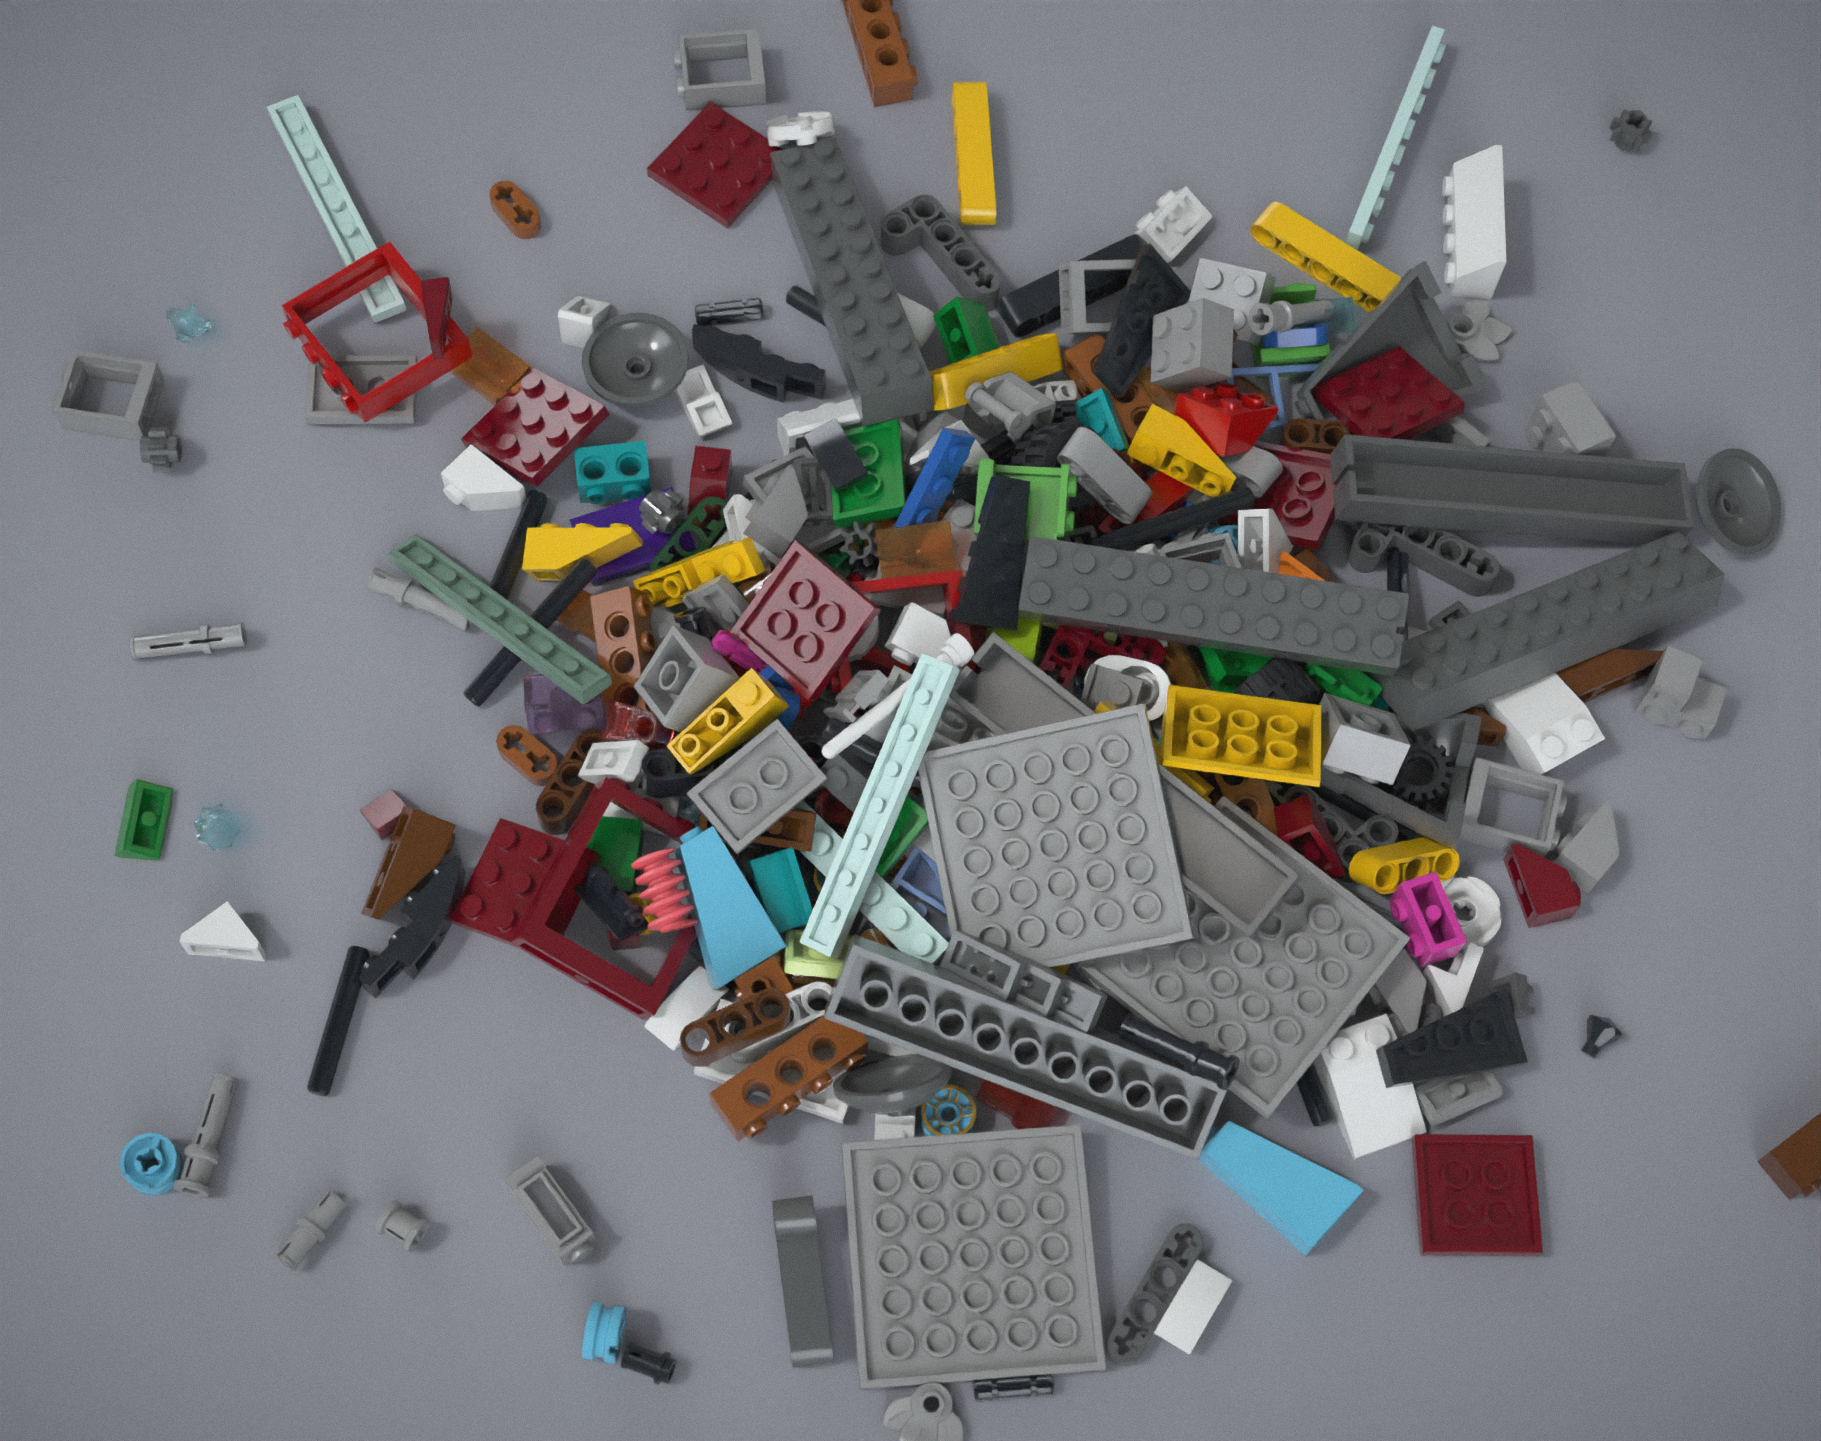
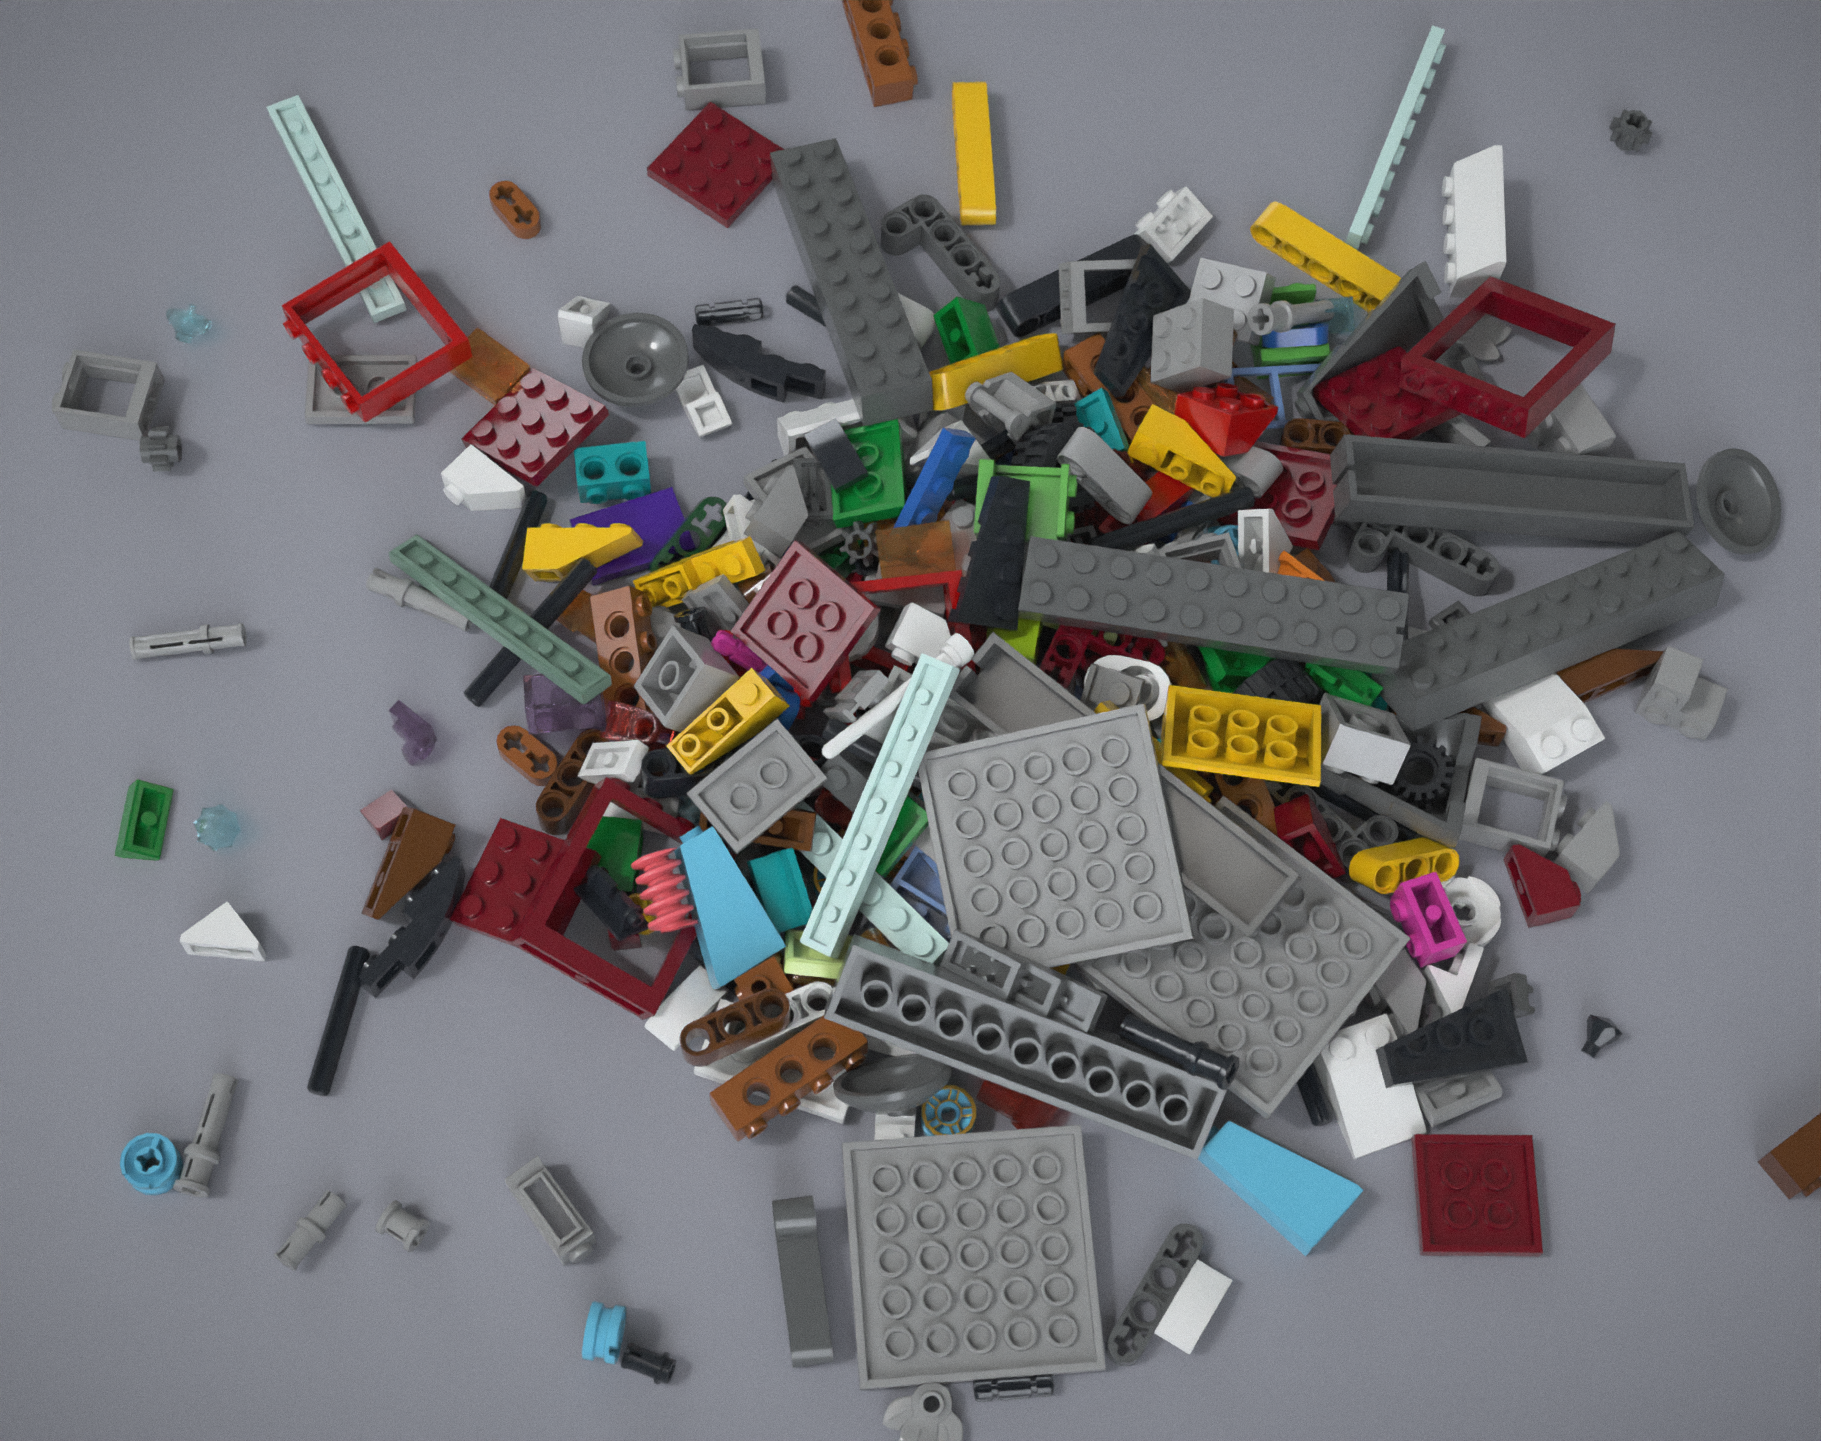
(414, 730): none -> clear purple bracket
(437, 306): dark red slope -> none
(661, 511): dark grey gear -> none
(709, 477): dark red slope -> none
(802, 128): white plate -> none
(1516, 414): none -> dark red window

